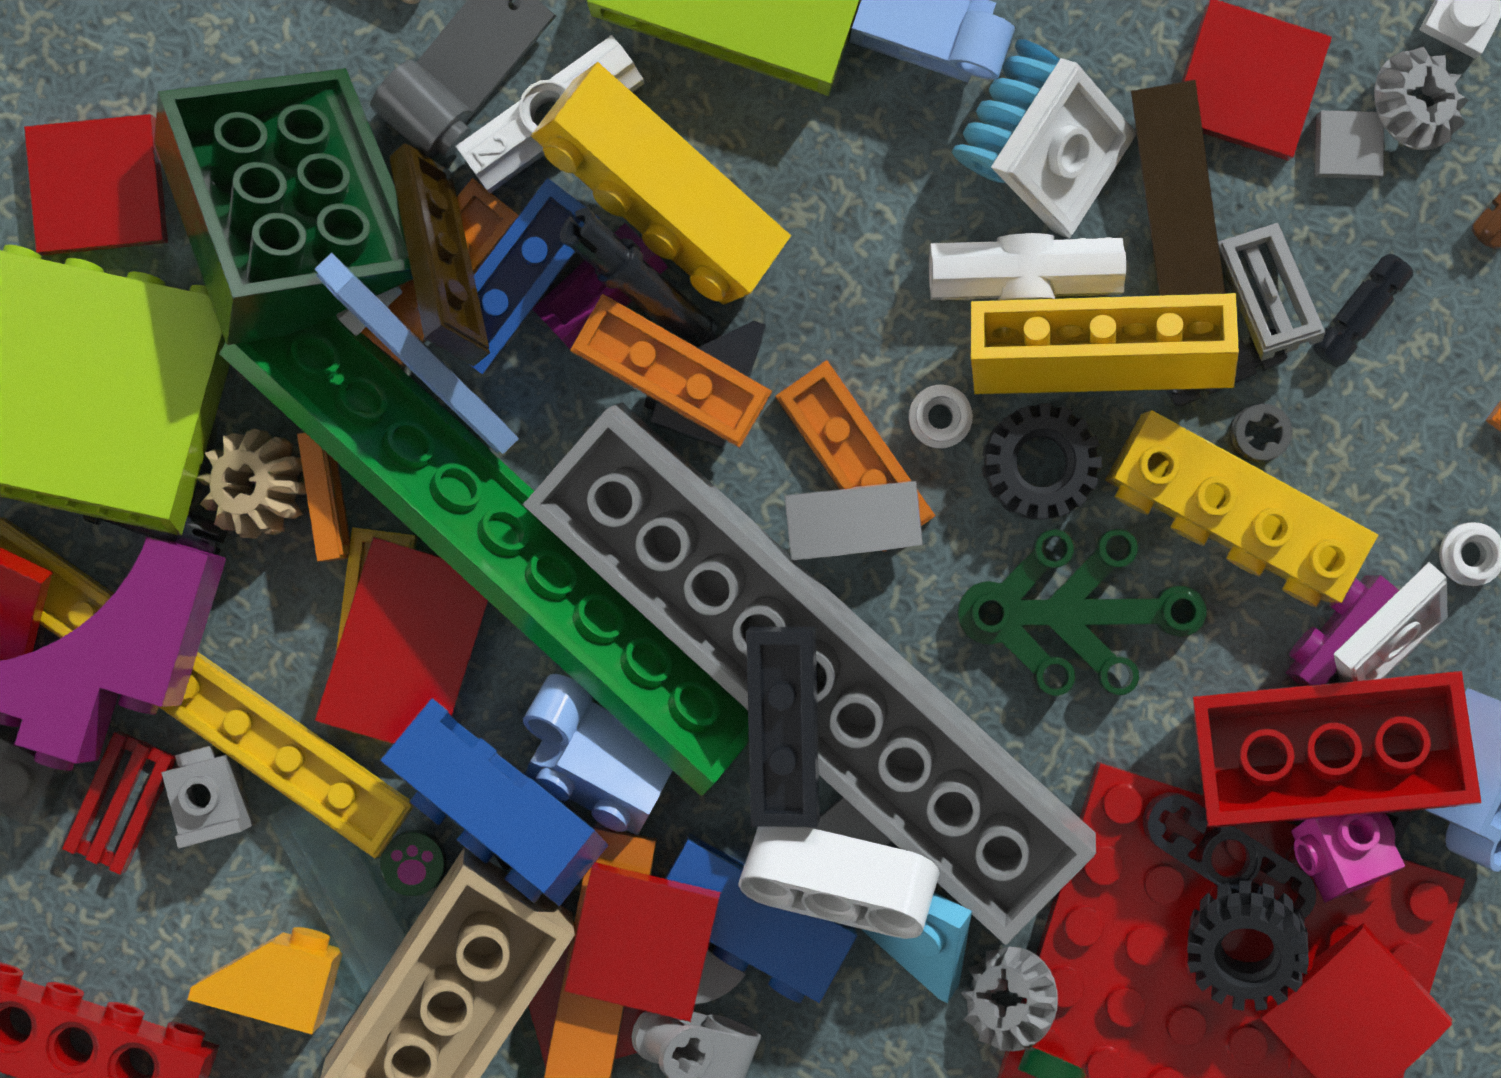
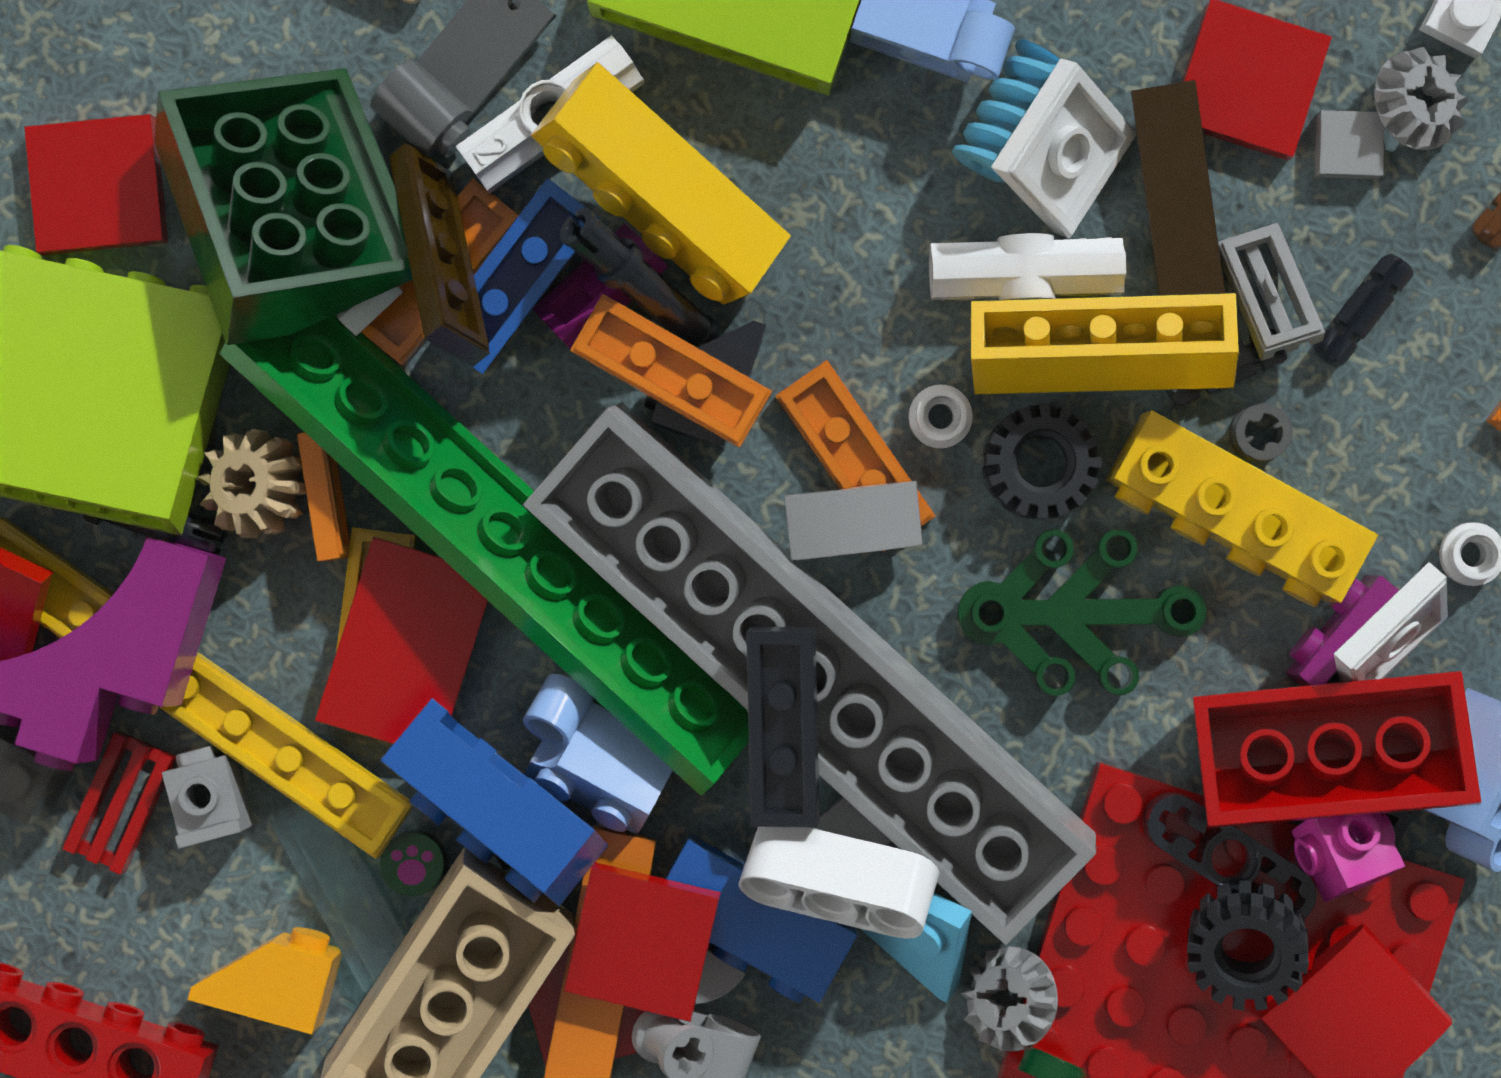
(414, 353): light blue tile -> none

